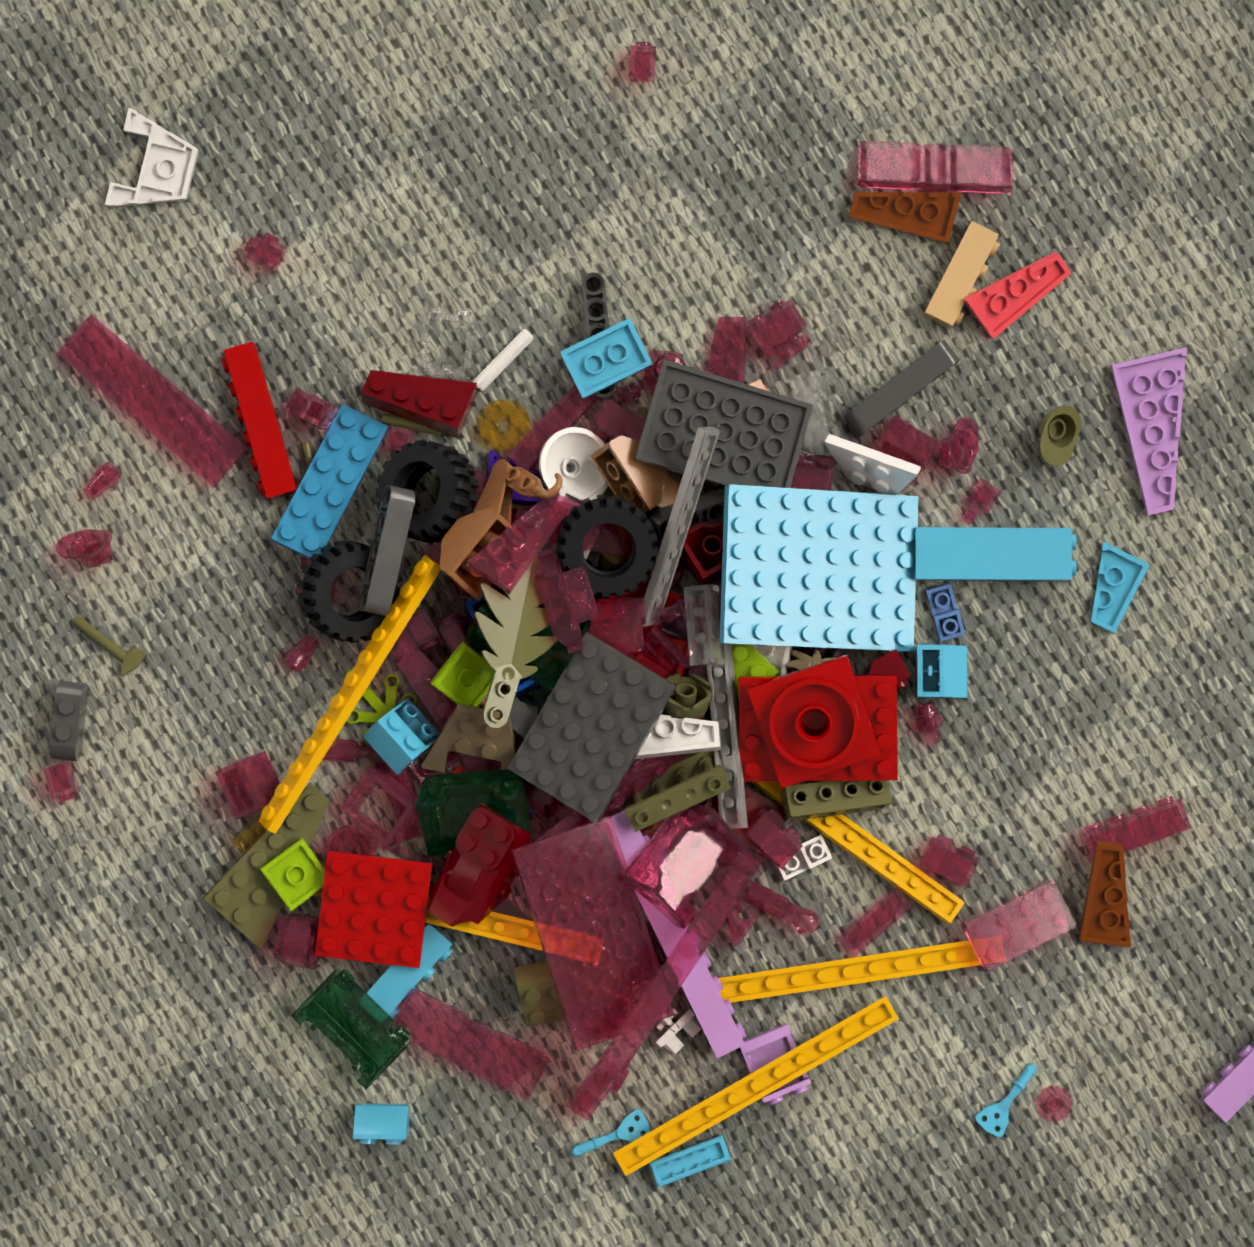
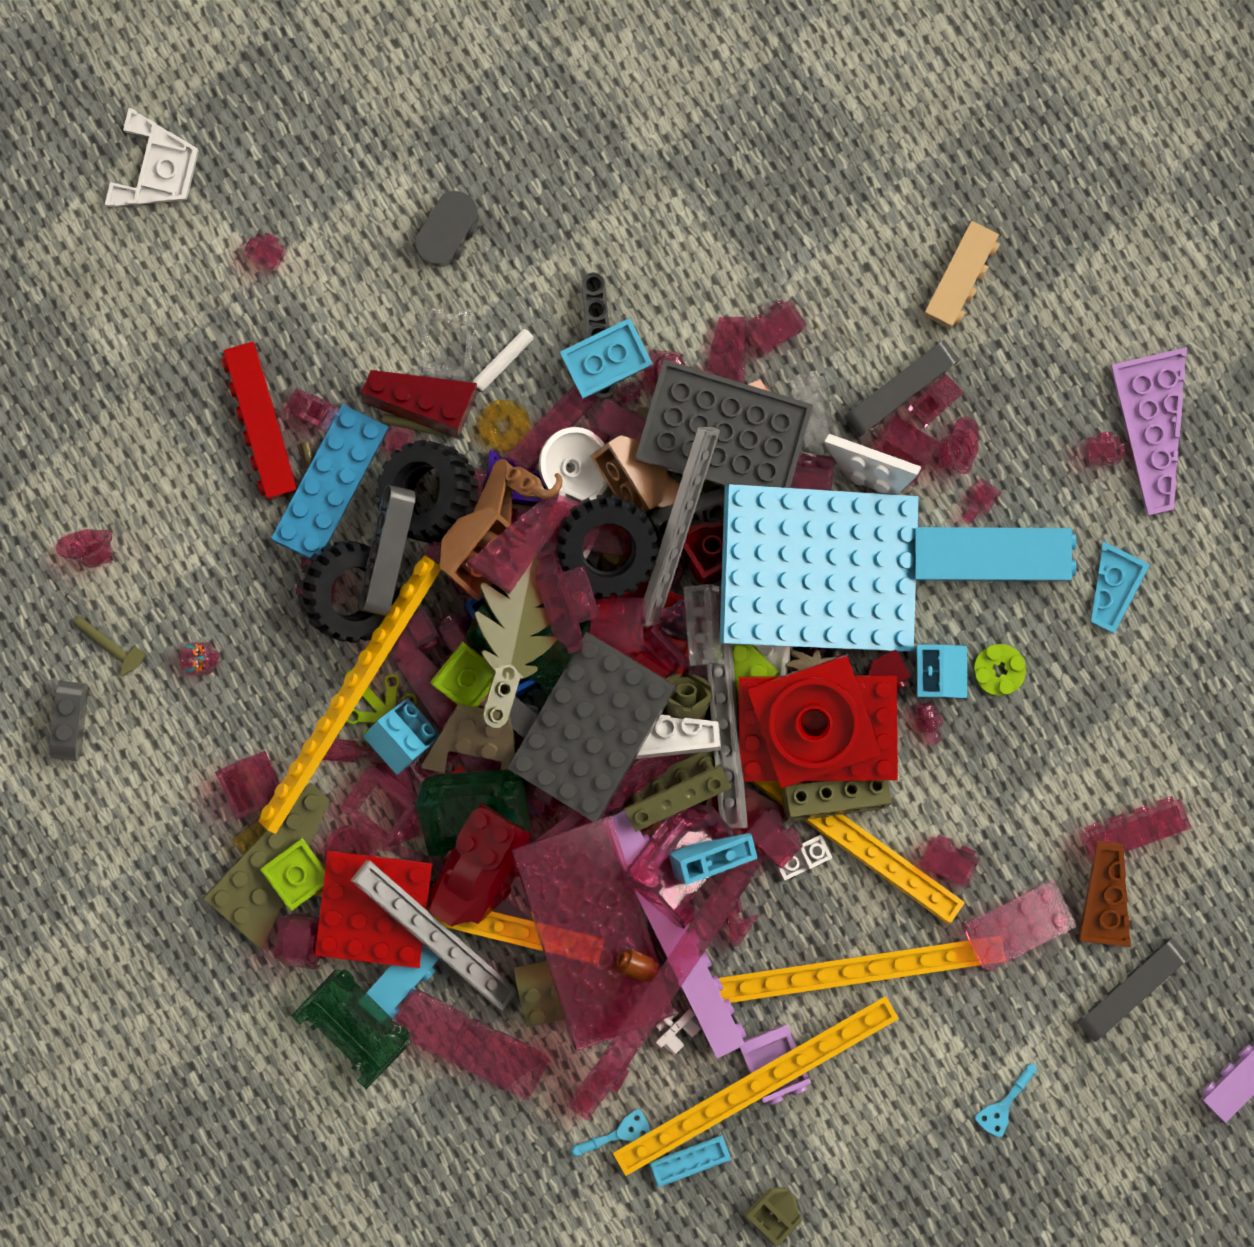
(61, 781): clear pink brick -> none
(102, 480): clear pink cone -> none
(152, 400): clear pink plate -> none
(199, 658): none -> clear pink head
(301, 653): clear pink cone -> none
(381, 1122): medium azure slope -> none
(434, 935): none -> light grey tile
(447, 229): none -> dark grey brick
(637, 965): none -> dark orange brick
(642, 62): clear pink brick -> none
(711, 857): none -> medium azure slope
(775, 1214): none -> olive slope
(779, 906): clear pink piece -> none
(794, 346): clear pink plate -> none
(875, 921): clear pink plate -> none
(912, 212): dark orange wing -> none
(935, 167): clear pink piece -> none
(935, 400): none -> clear pink slope
(945, 611): medium blue slope -> none
(985, 673): none -> lime plate
(1015, 294): coral wing -> none
(1054, 1103): clear pink piece -> none
(1059, 434): olive piece -> none
(1104, 449): none -> clear pink brick
(1133, 990): none -> dark grey beam

